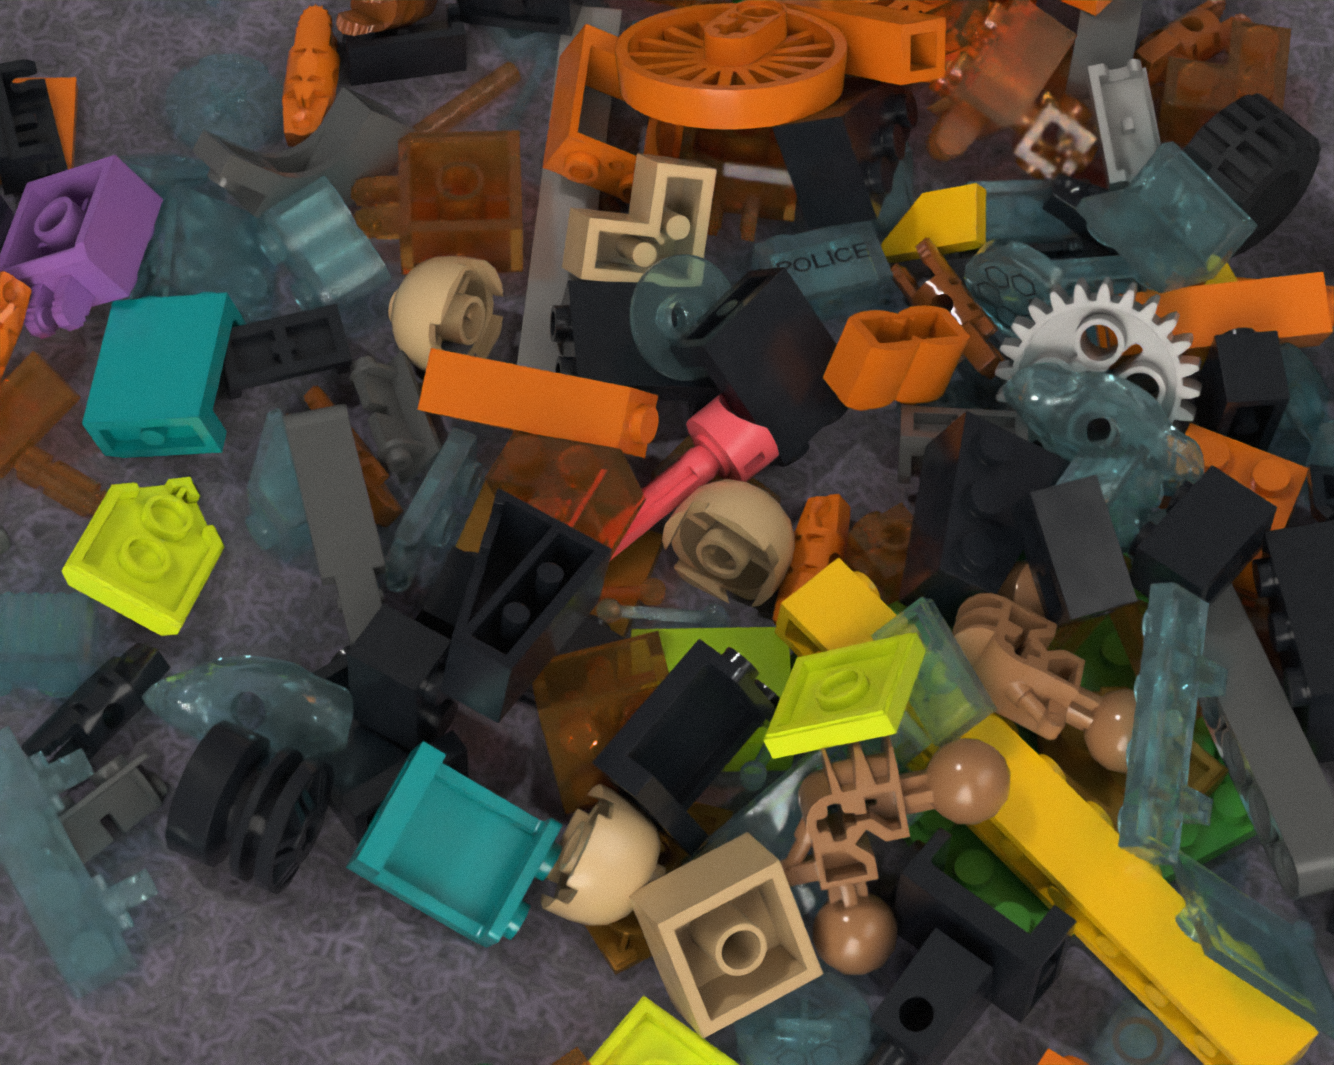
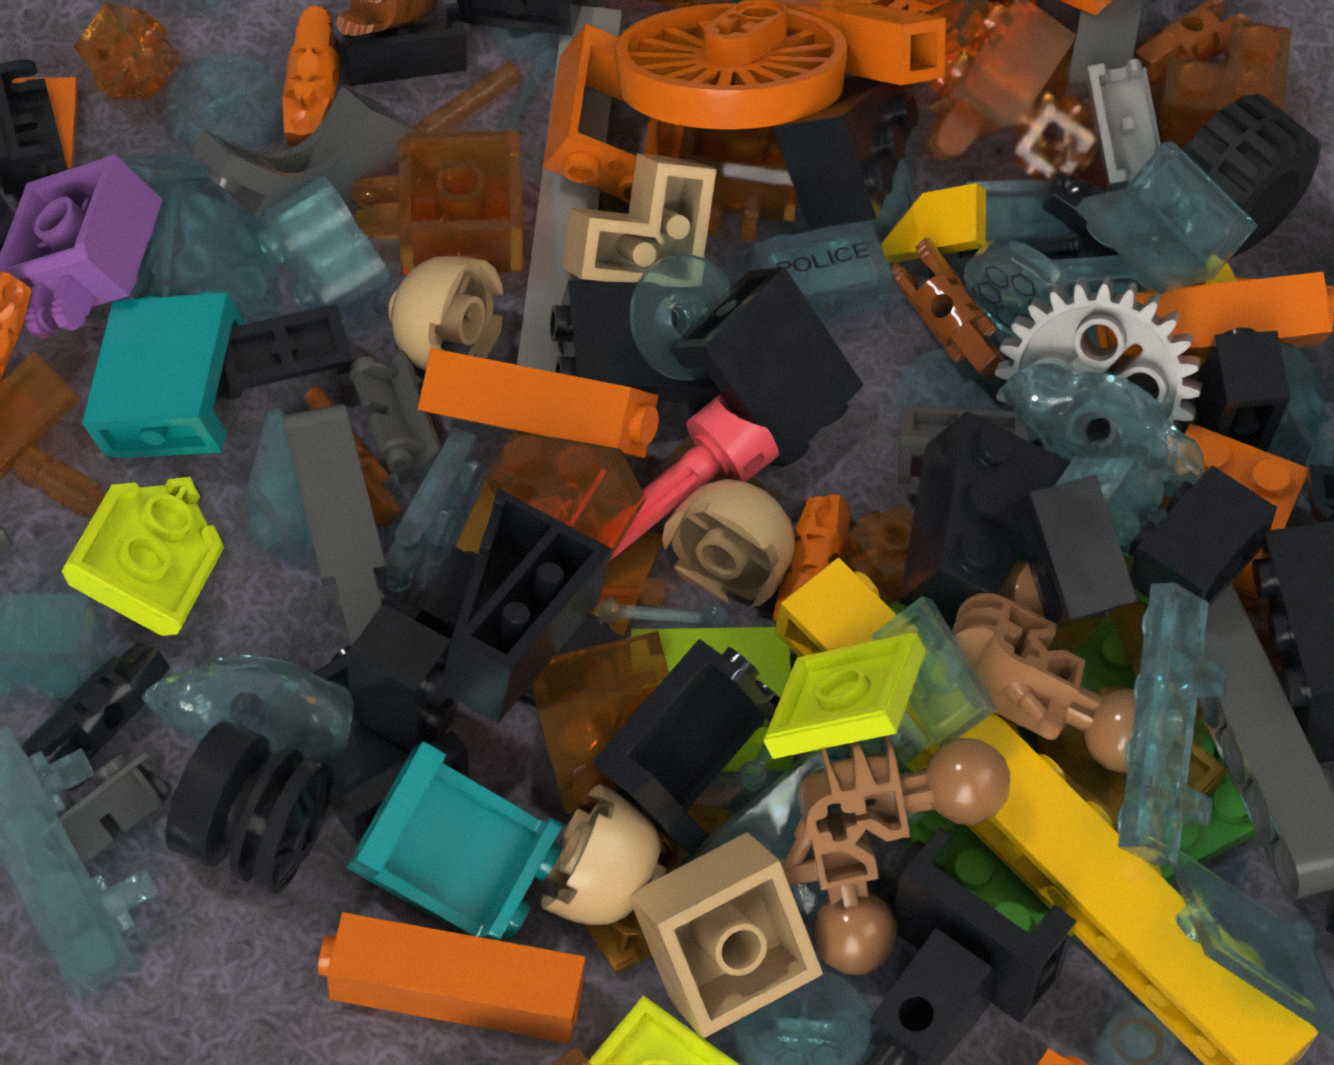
(127, 52): none -> clear orange brick
(453, 977): none -> orange brick
(895, 357): orange brick -> none

